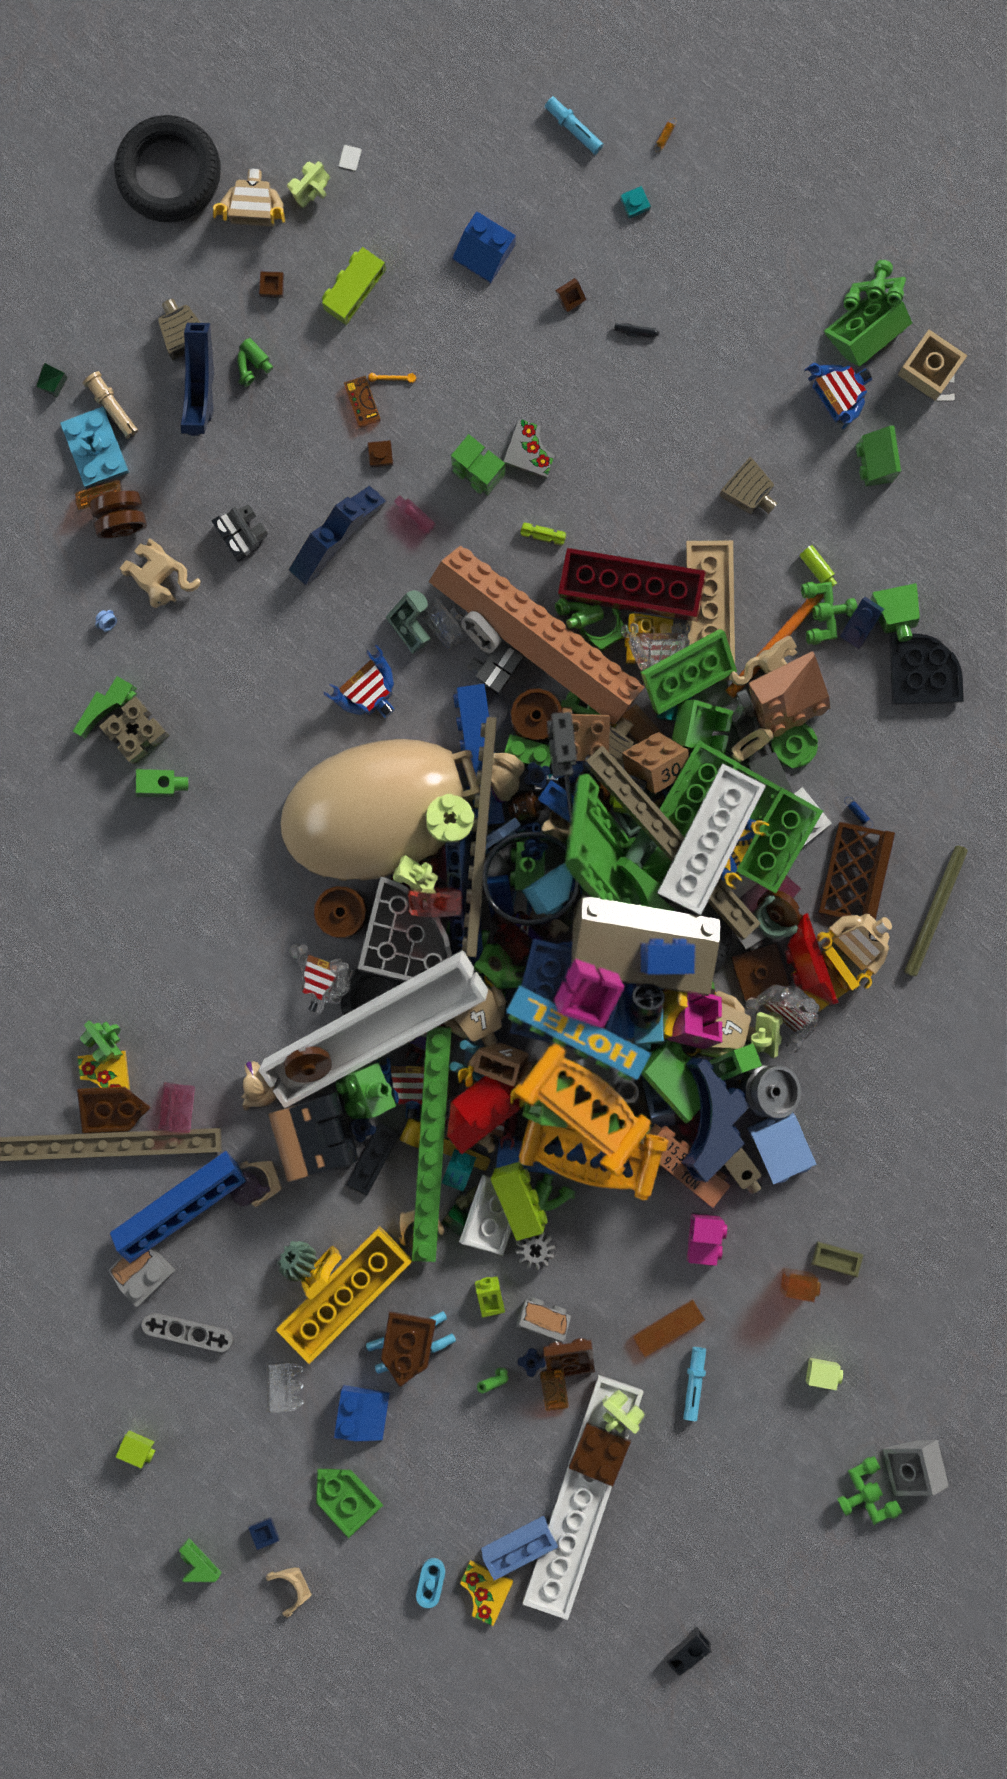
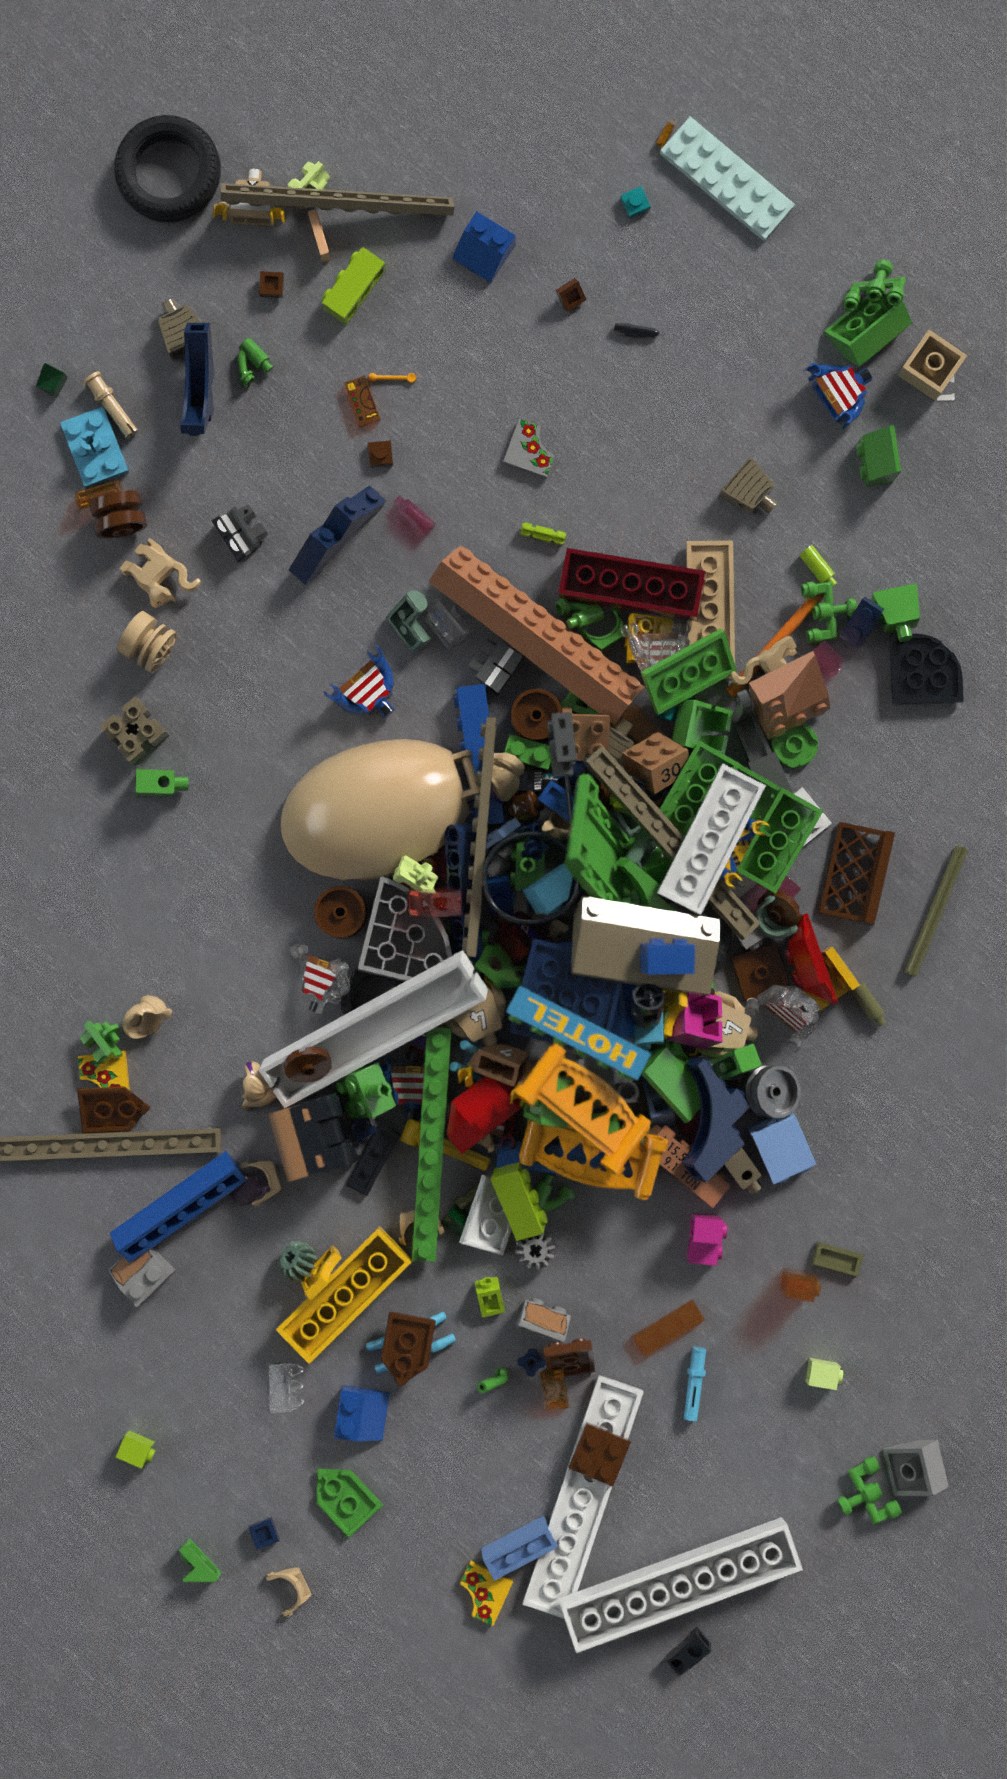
(100, 705): bright green slope -> none
(105, 620): light blue plate -> none
(143, 639): none -> tan wheel
(145, 1017): none -> tan hair
(176, 1107): clear pink bracket -> none
(187, 1332): light grey beam -> none
(319, 235): none -> light nougat tile
(329, 199): none -> dark tan plate
(350, 157): white sticker -> none
(430, 1582): medium azure plate -> none
(452, 832): yellowish green plate -> none
(458, 1170): teal brick -> none
(480, 470): bright green piece -> none
(480, 631): light grey beam -> none
(539, 781): dark blue plate -> none
(566, 118): medium azure pin -> none
(589, 993): dark pink piece -> none
(629, 1419): yellowish green hips -> none
(680, 1584): none -> white brick
(727, 179): none -> light aqua plate
(764, 736): tan helmet -> none
(767, 1035): yellowish green hips -> none
(828, 660): none -> clear pink brick
(858, 812): blue piece -> none
(861, 941): tan torso -> none
(868, 1004): none -> olive cylinder

